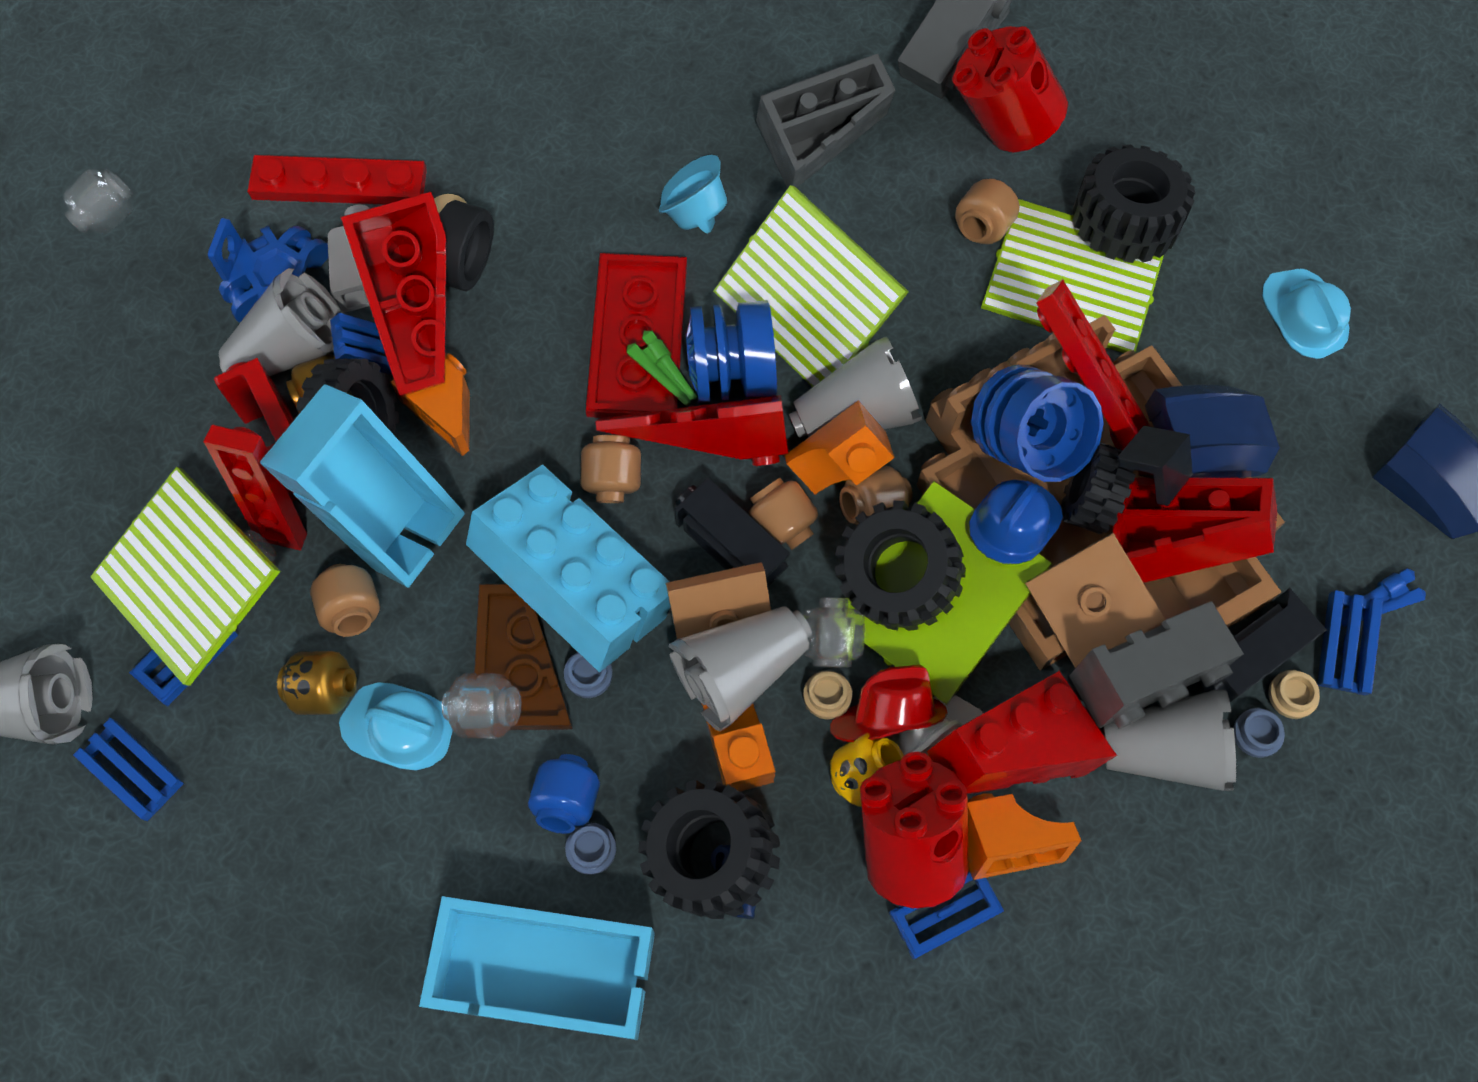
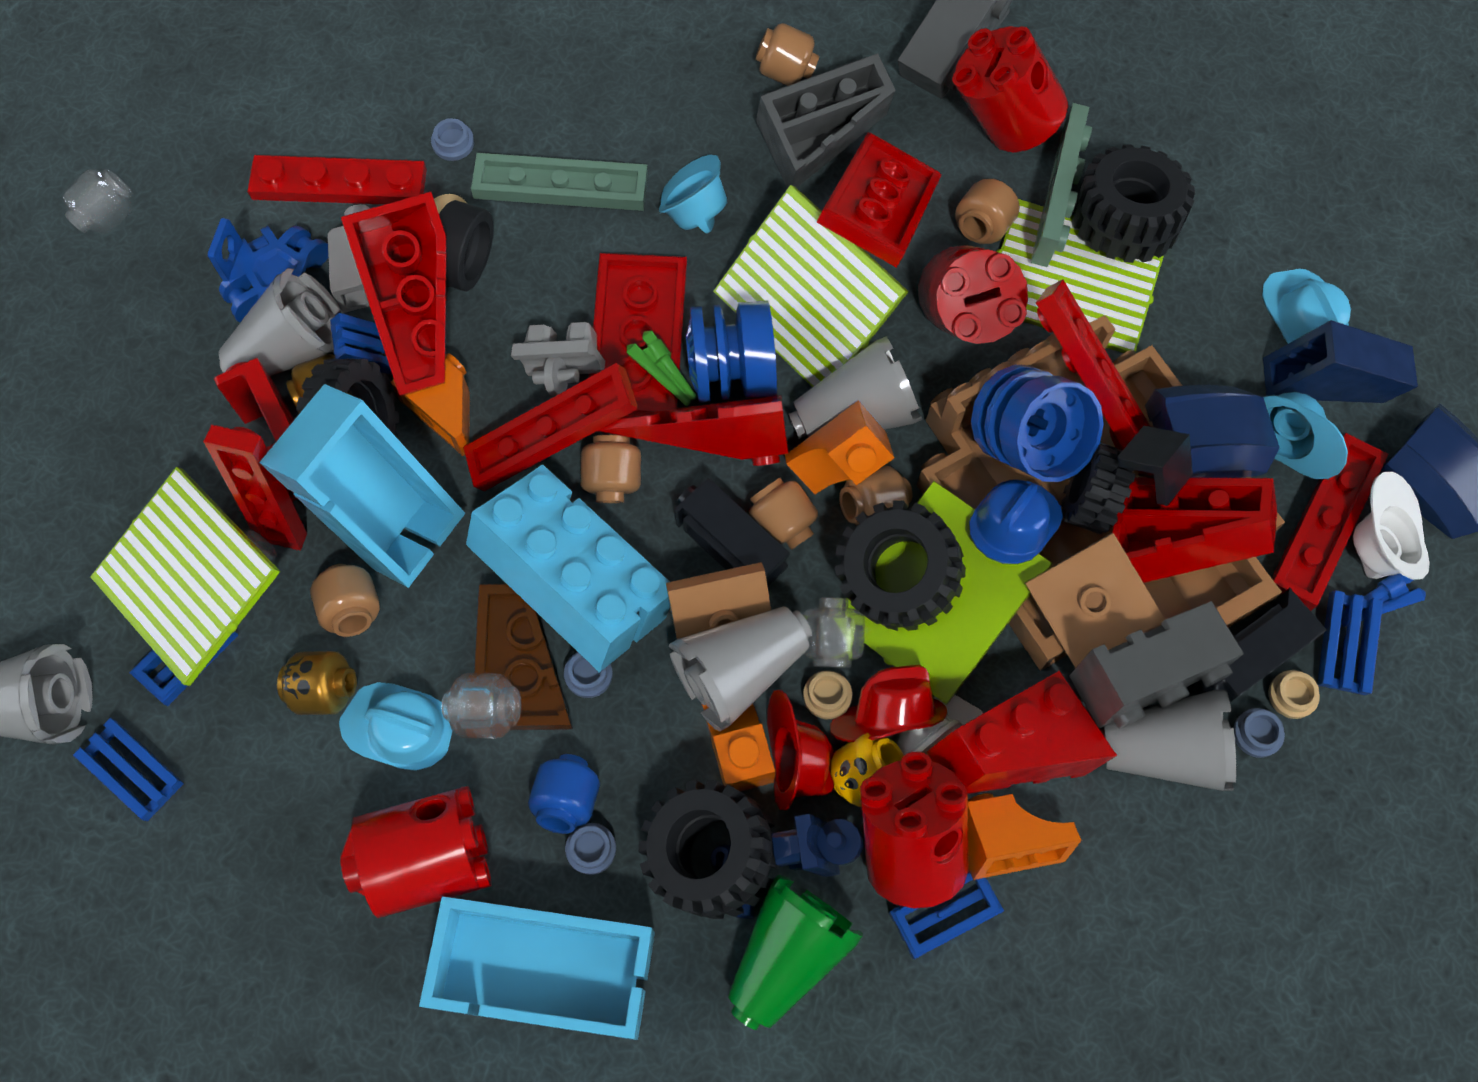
(416, 853): none -> red cylinder
(452, 140): none -> sand blue plate
(550, 427): none -> red plate
(559, 361): none -> light grey hips
(560, 181): none -> sand green plate
(786, 54): none -> medium nougat head
(788, 953): none -> green cone
(798, 752): none -> red piece
(818, 845): none -> dark blue hips
(880, 199): none -> red tile
(973, 293): none -> red cylinder
(1059, 198): none -> sand green plate
(1306, 436): none -> medium azure piece
(1328, 524): none -> red plate
(1341, 366): none -> dark blue slope
(1392, 534): none -> white piece

